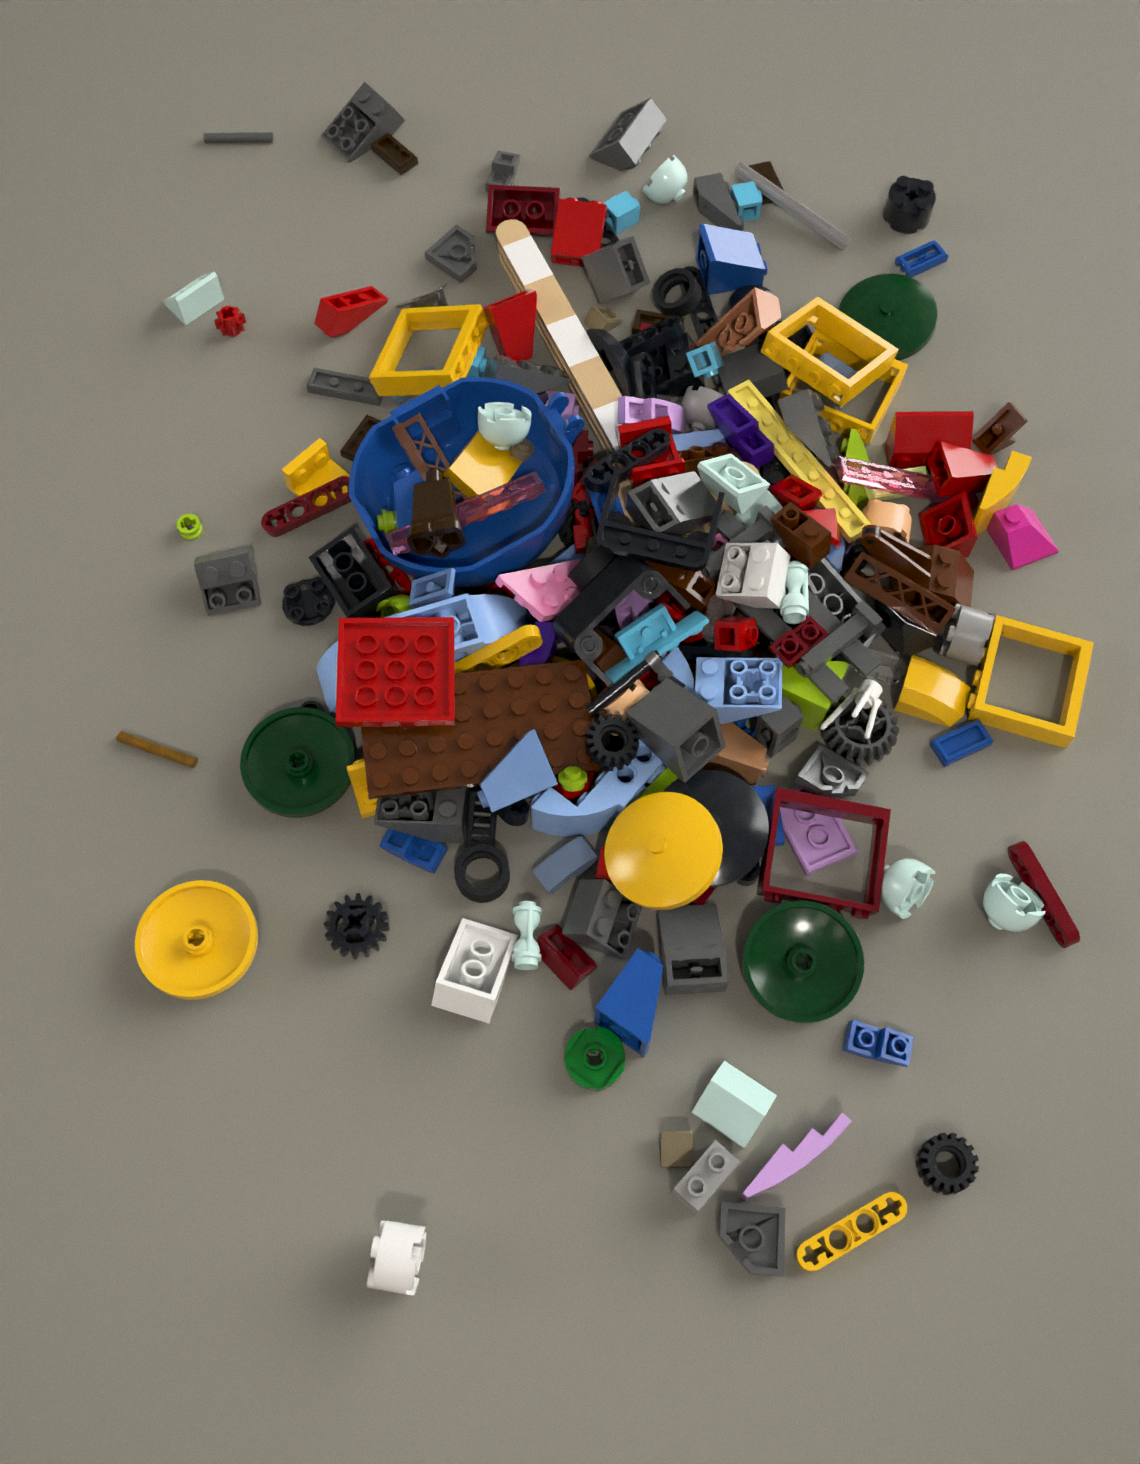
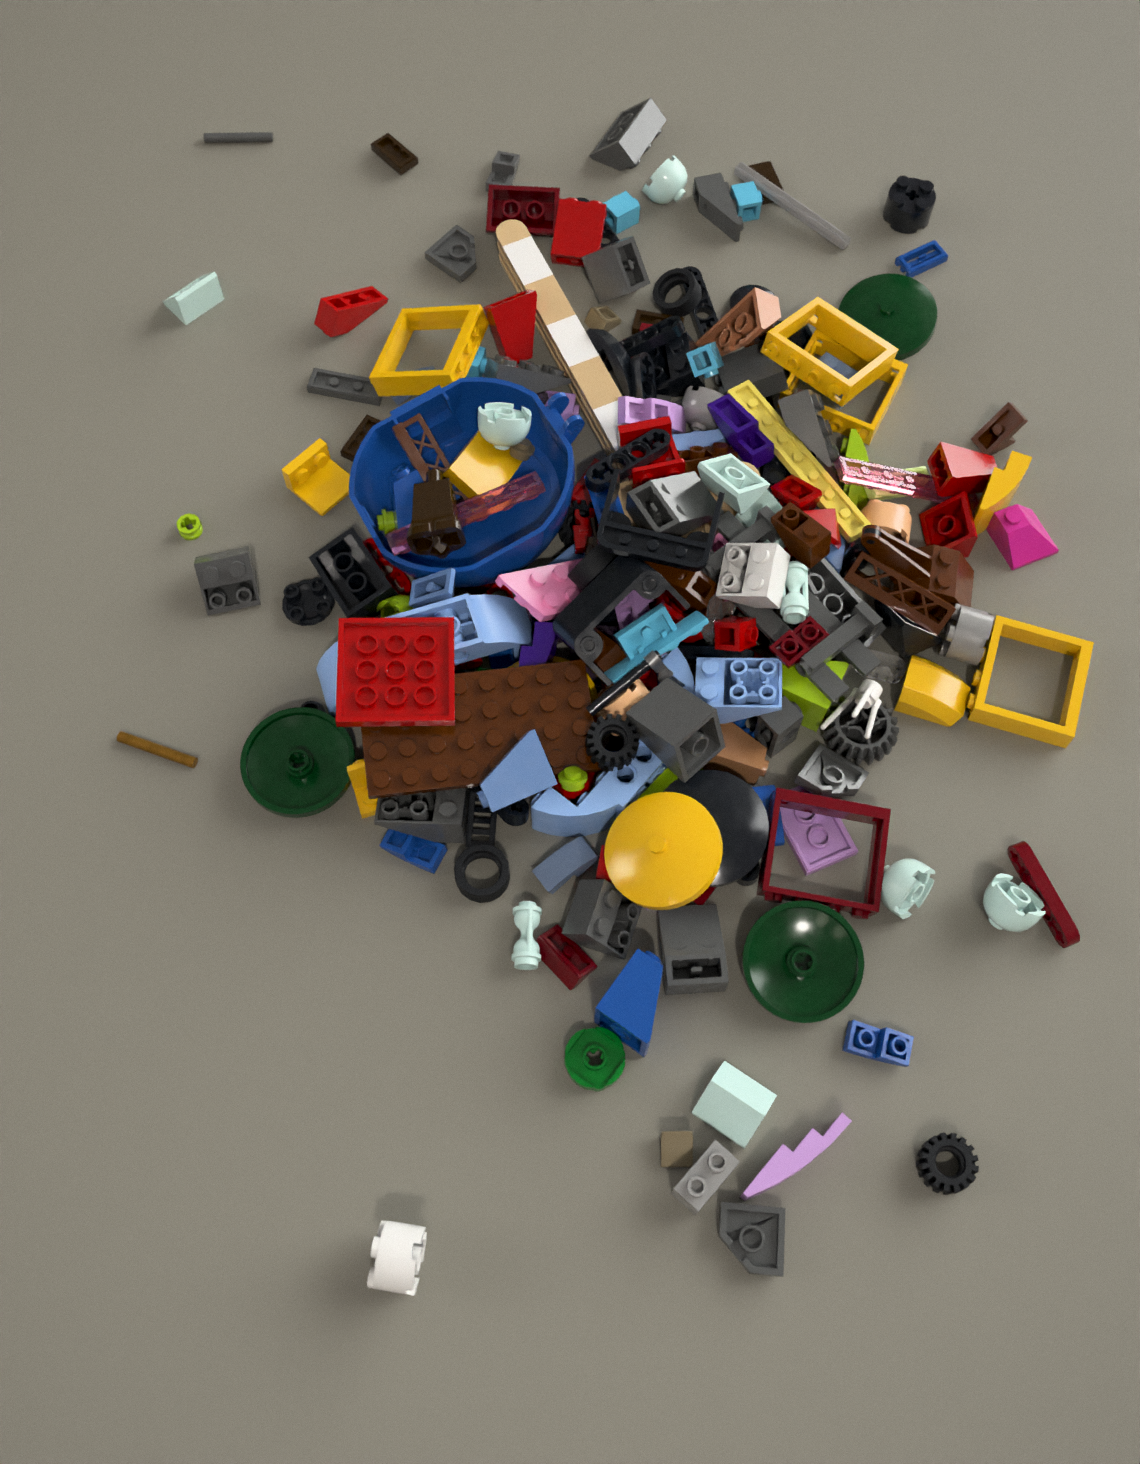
(196, 940): yellow dish -> none
(230, 321): red gear -> none
(311, 511): dark red beam -> none
(361, 123): dark grey slope -> none
(361, 917): black gear -> none
(431, 299): clear smoke piece -> none
(474, 970): white slope -> none
(517, 643): yellow beam -> none
(581, 451): dark red slope -> none
(728, 259): blue slope -> none
(853, 1235): yellow beam -> none
(917, 434): red slope -> none
(961, 743): blue tile -> none

